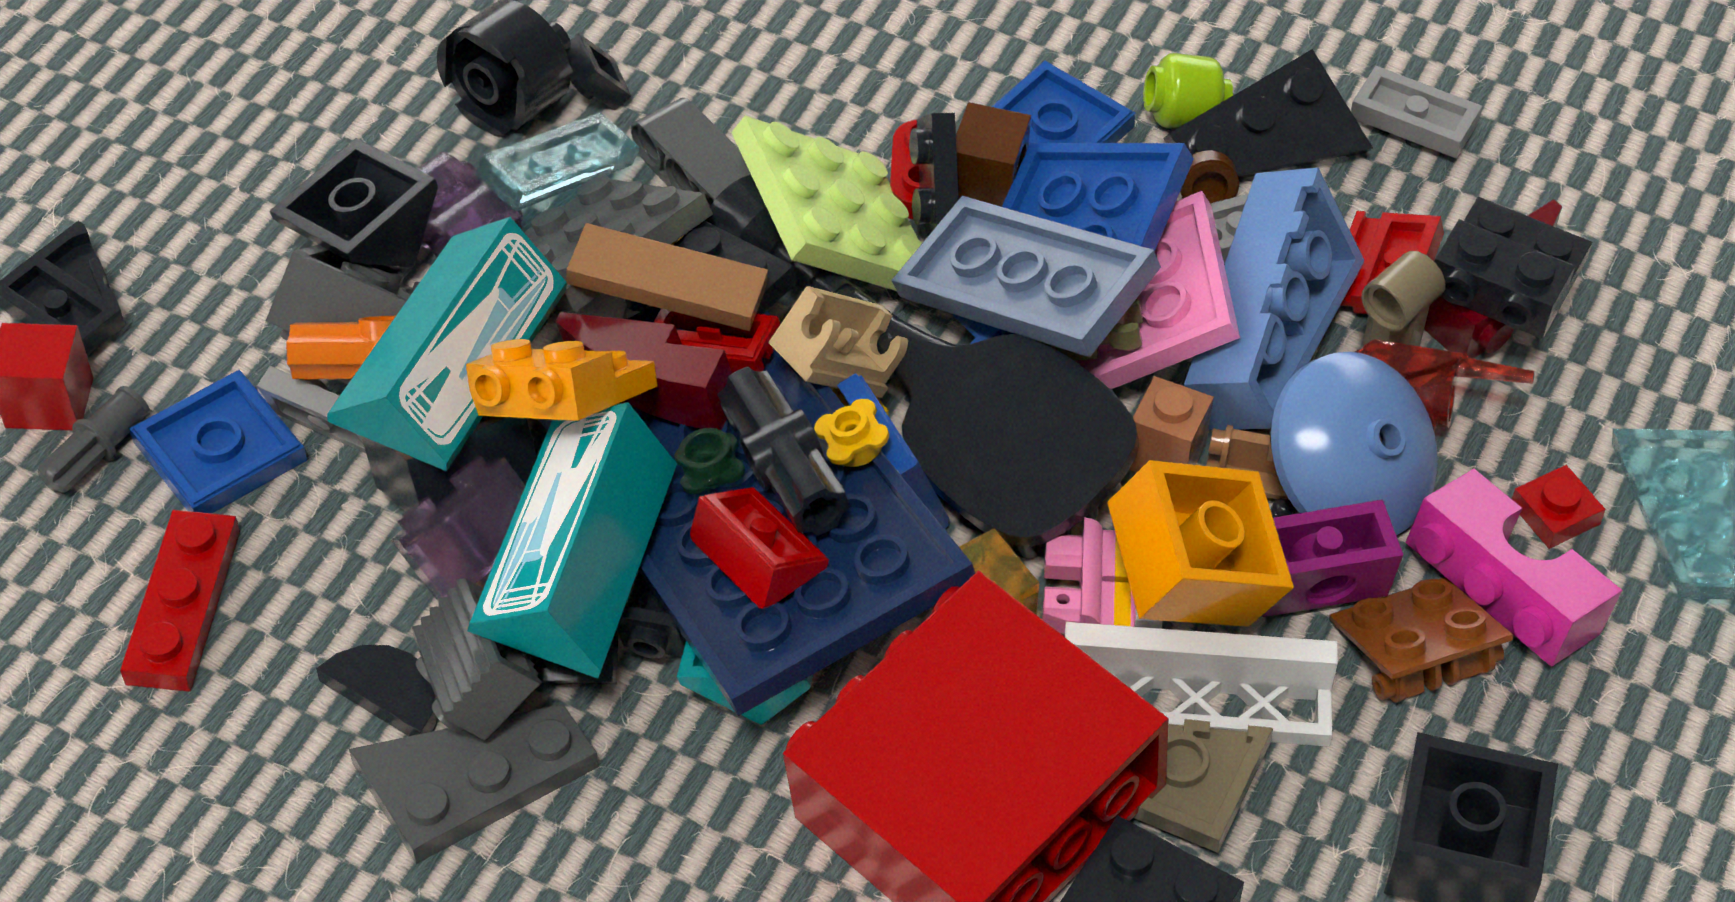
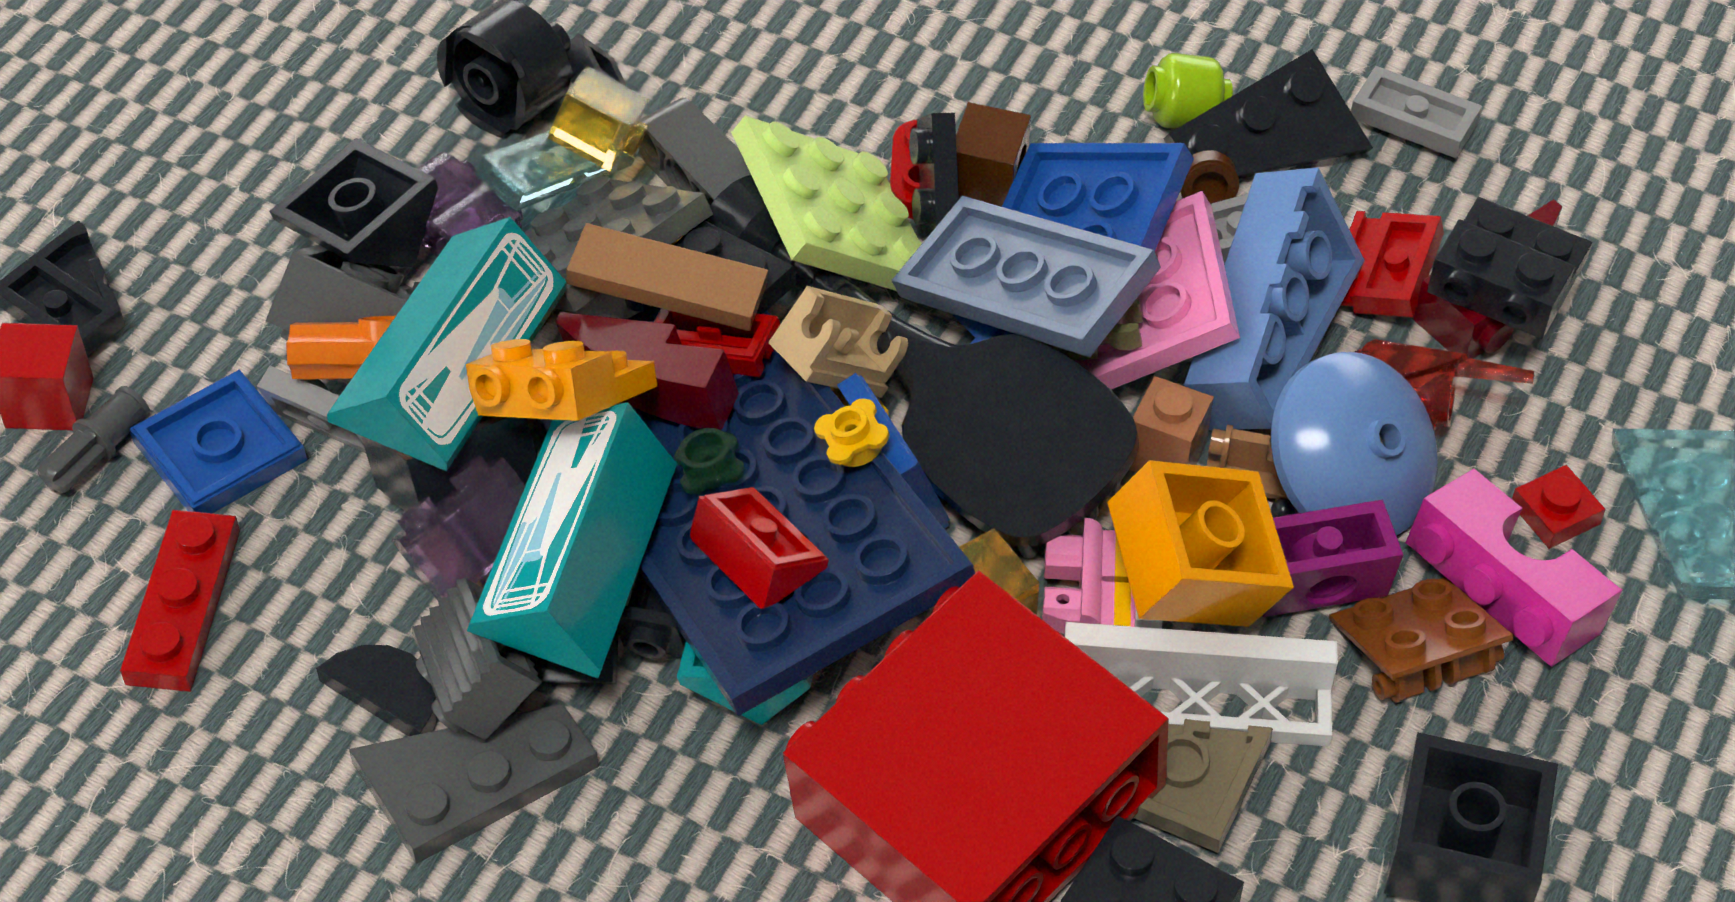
(600, 119): none -> clear yellow brick
(783, 451): black piece -> none
(1066, 109): blue tile -> none
(1401, 299): dark tan piece -> none

